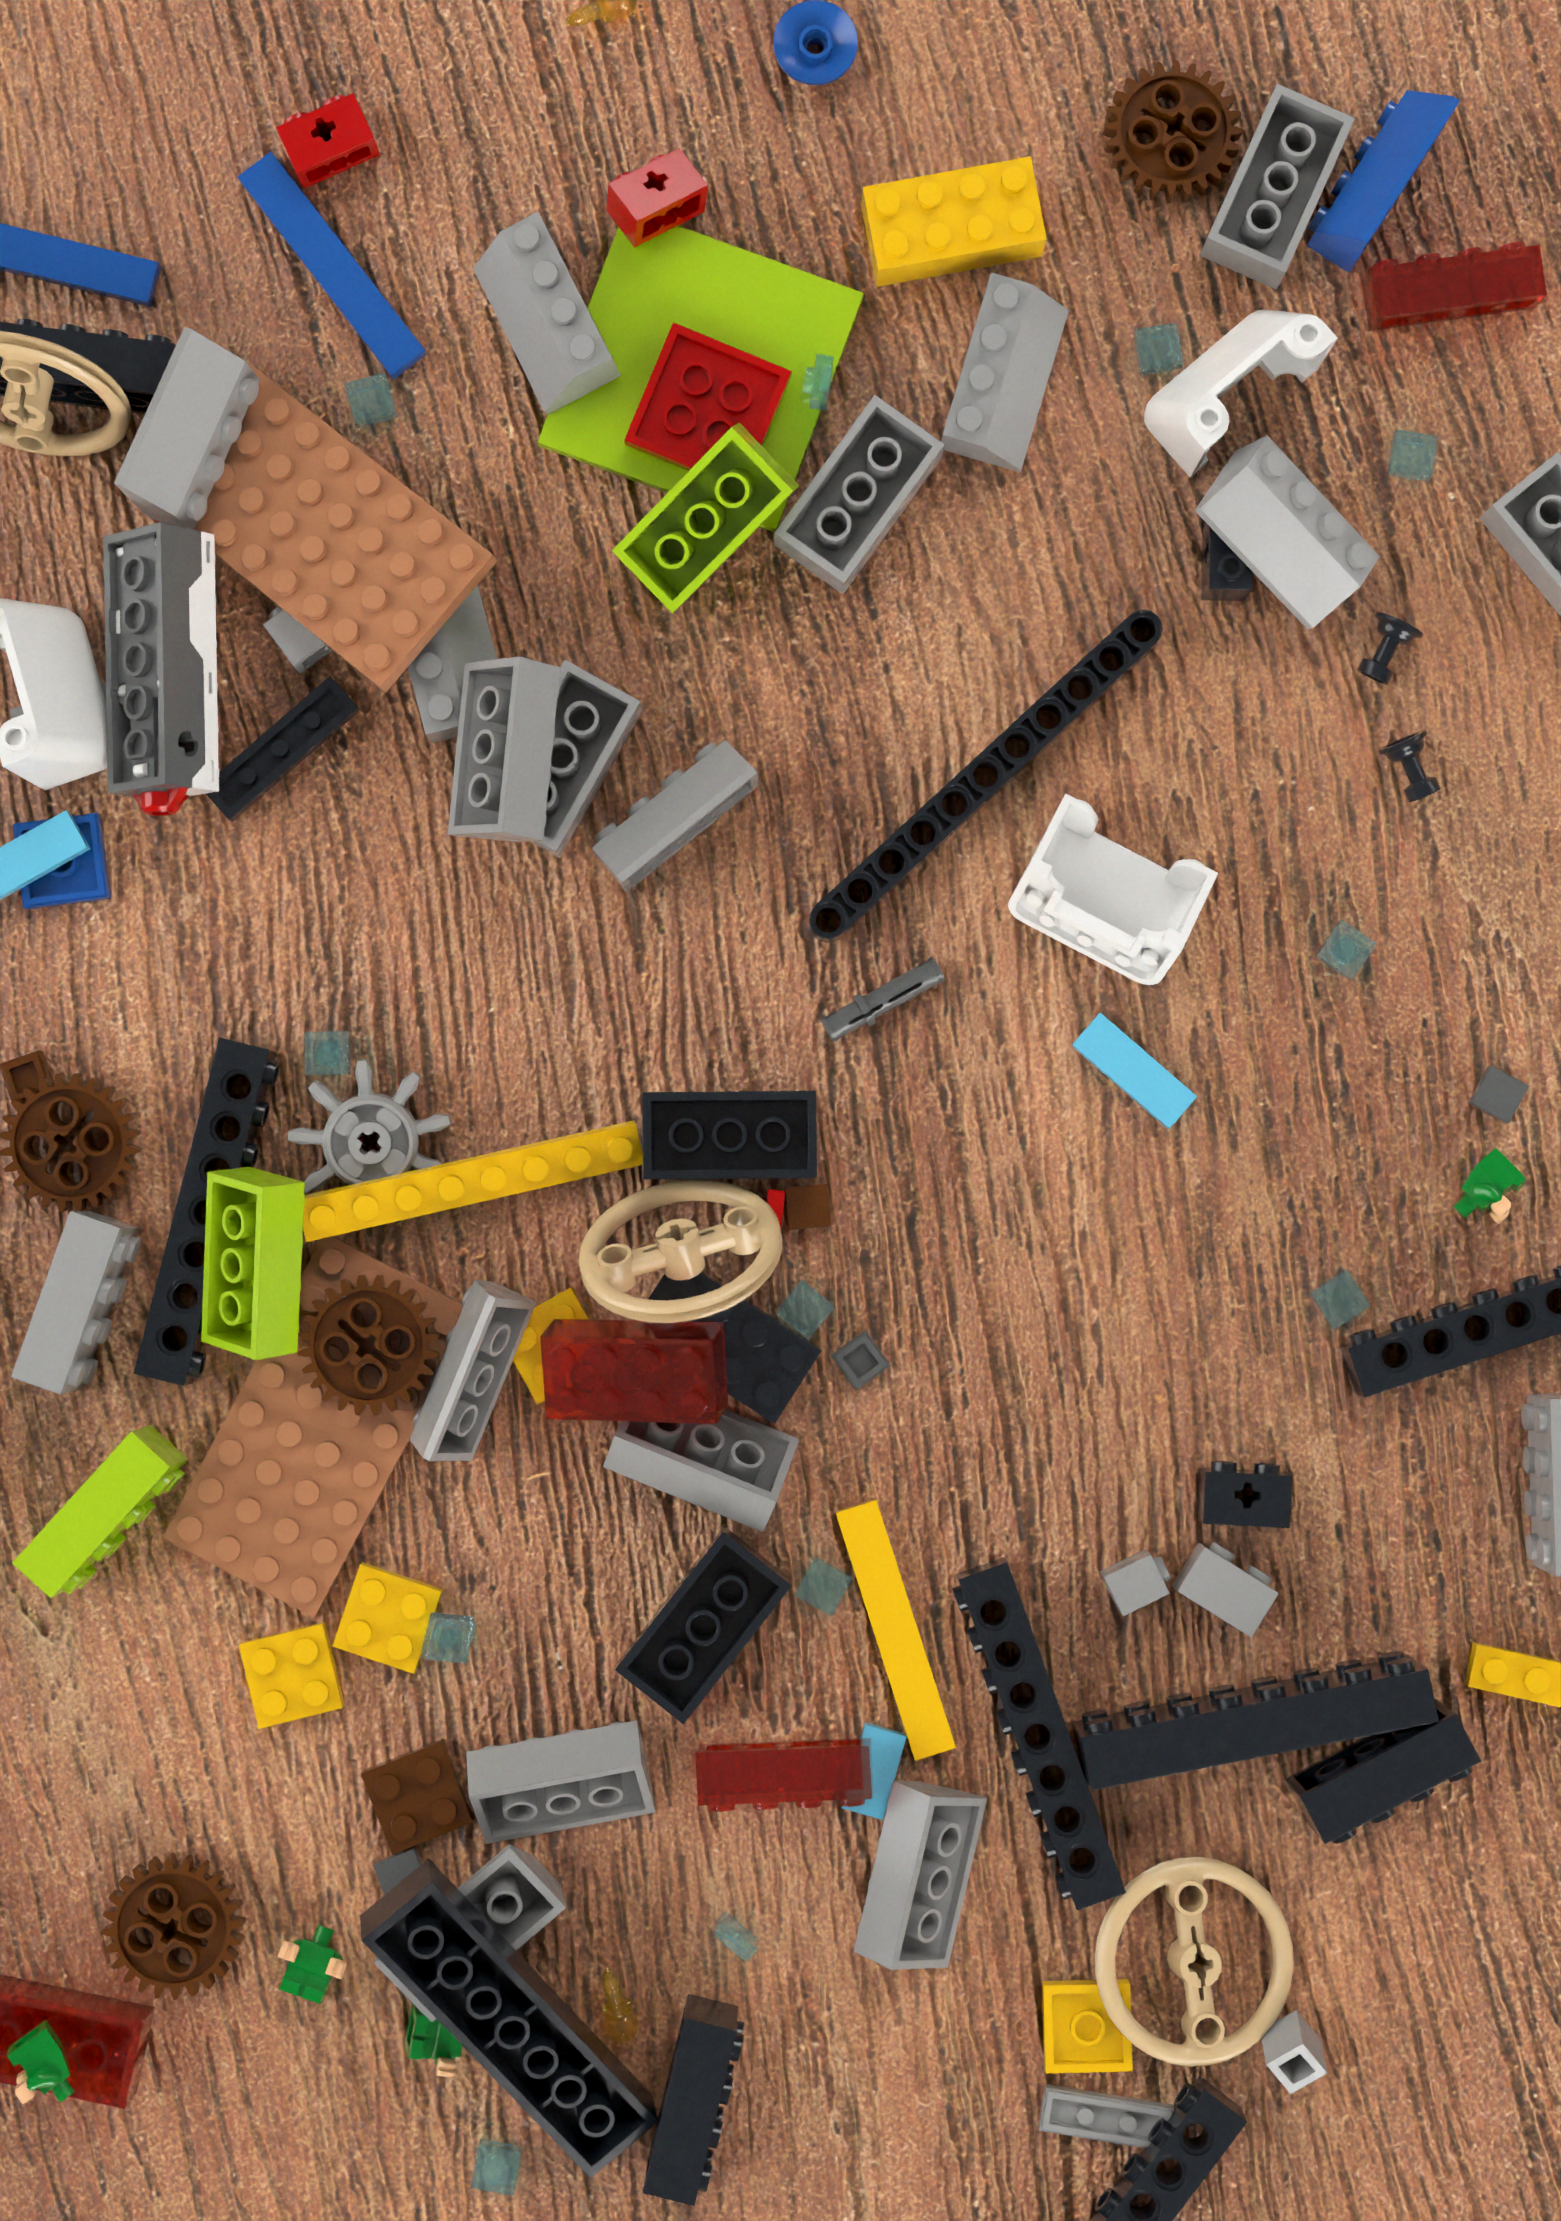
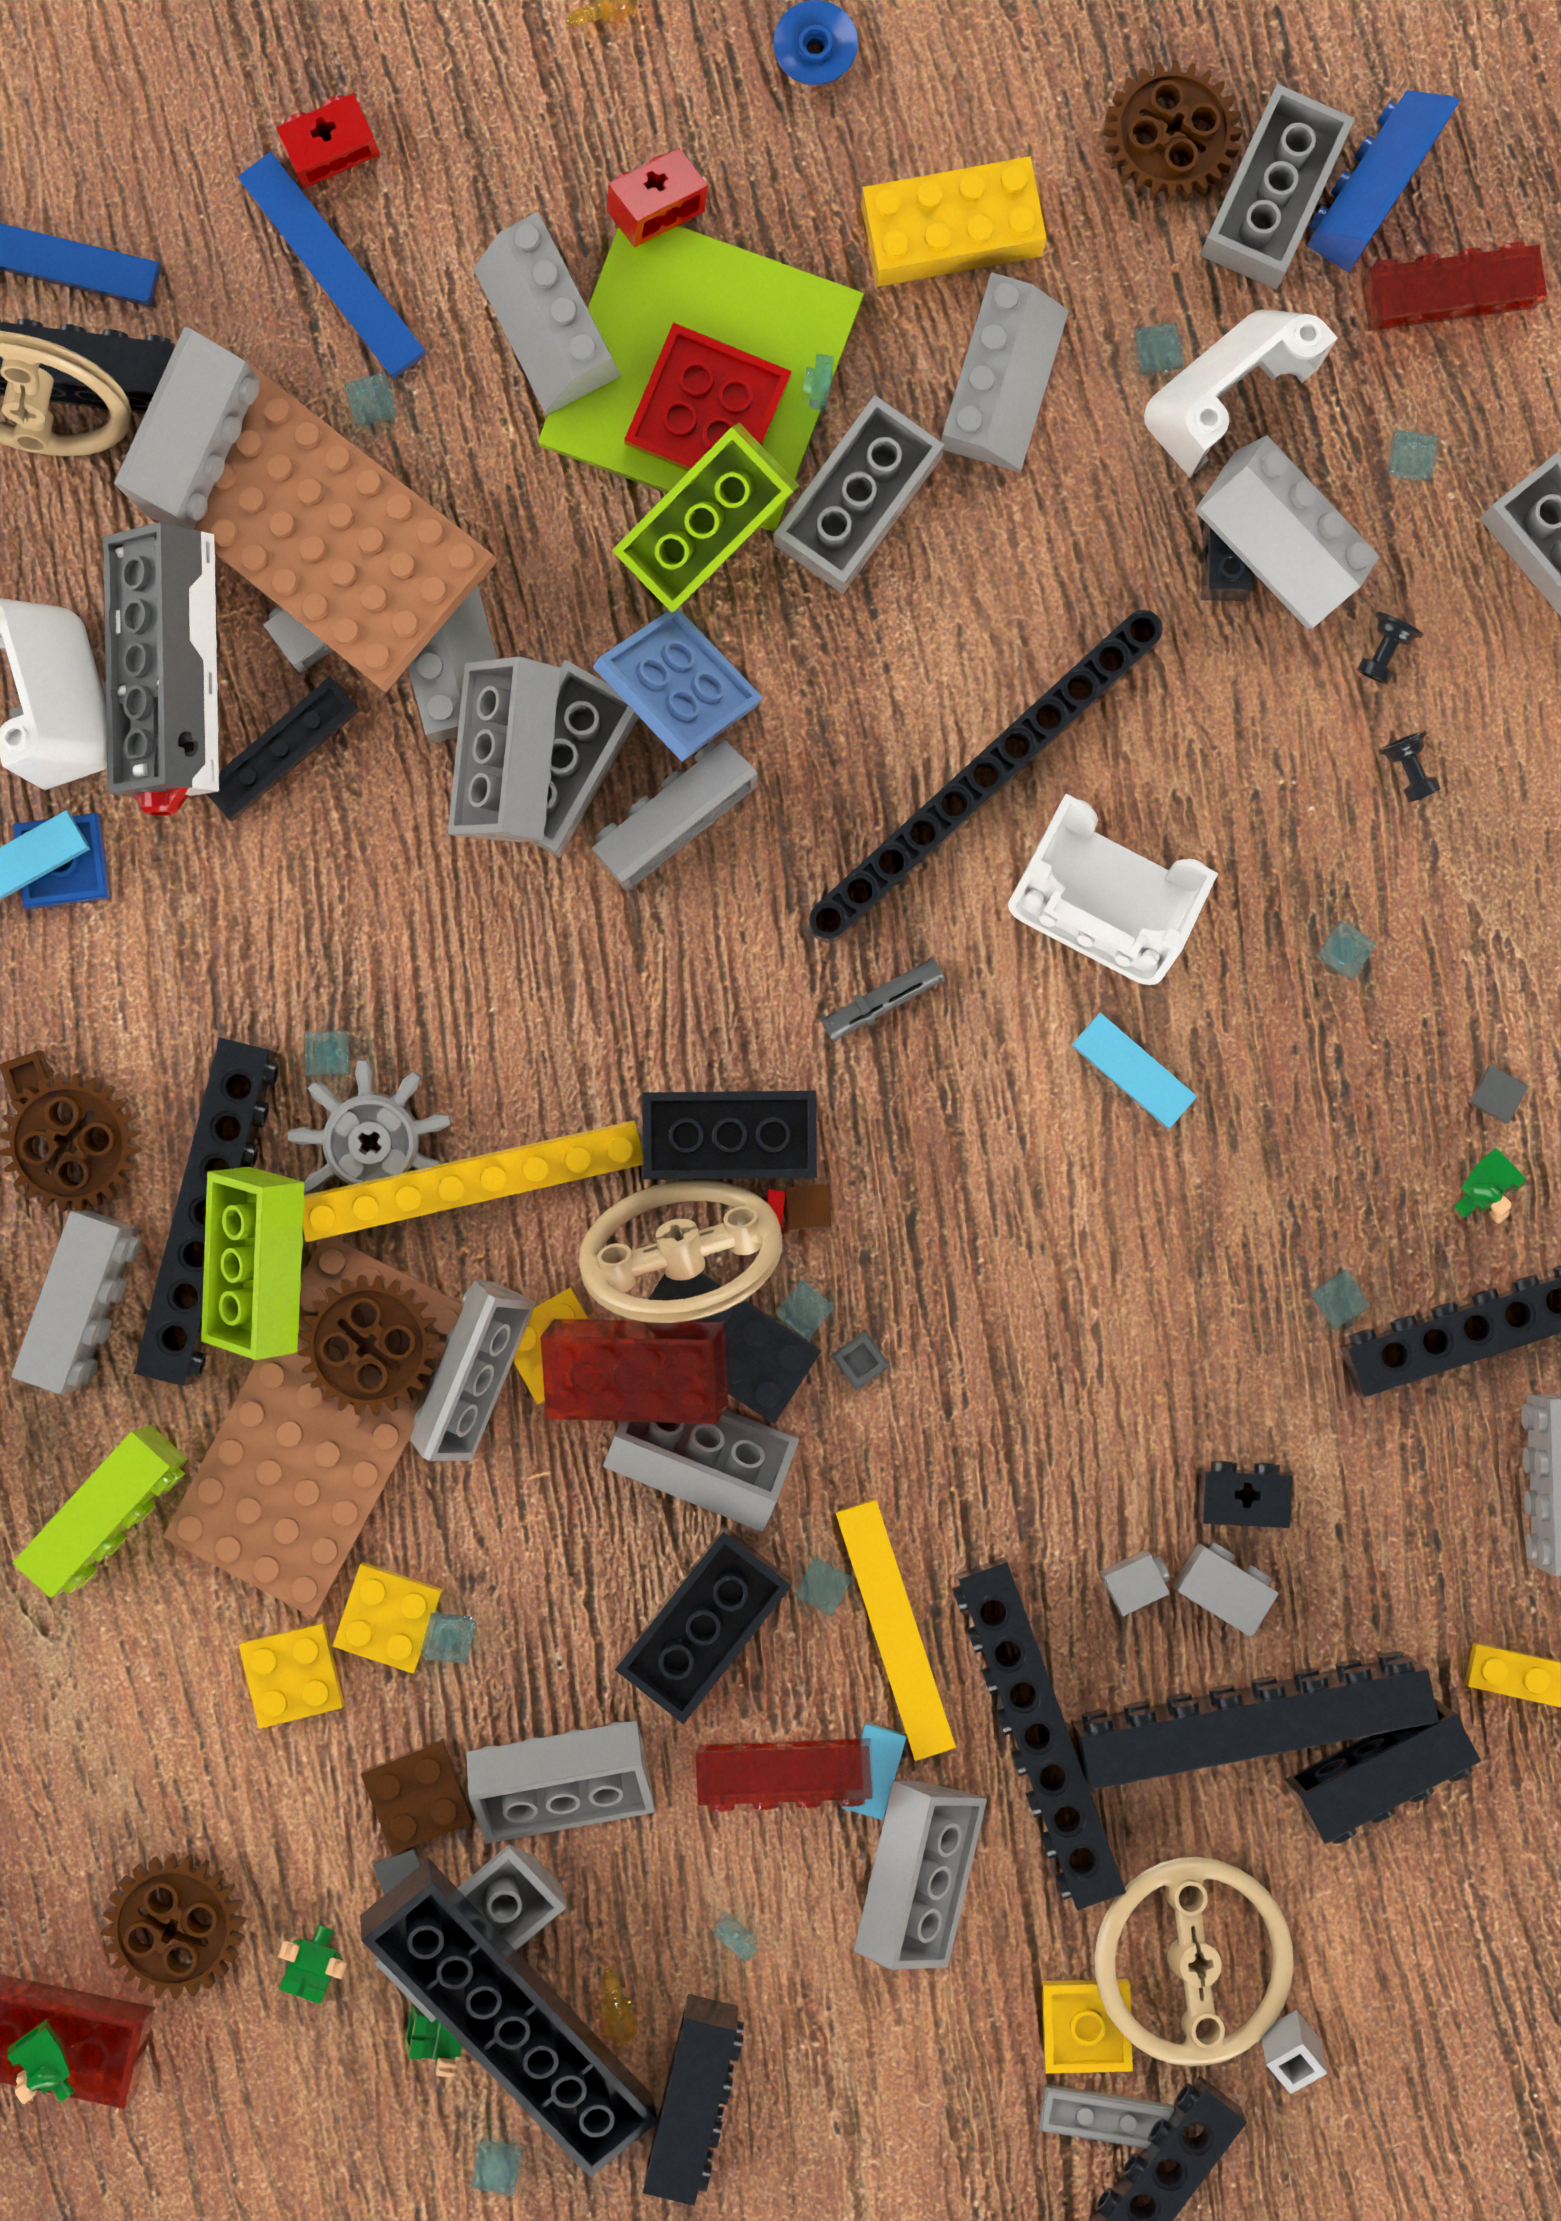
(677, 683): none -> medium blue plate

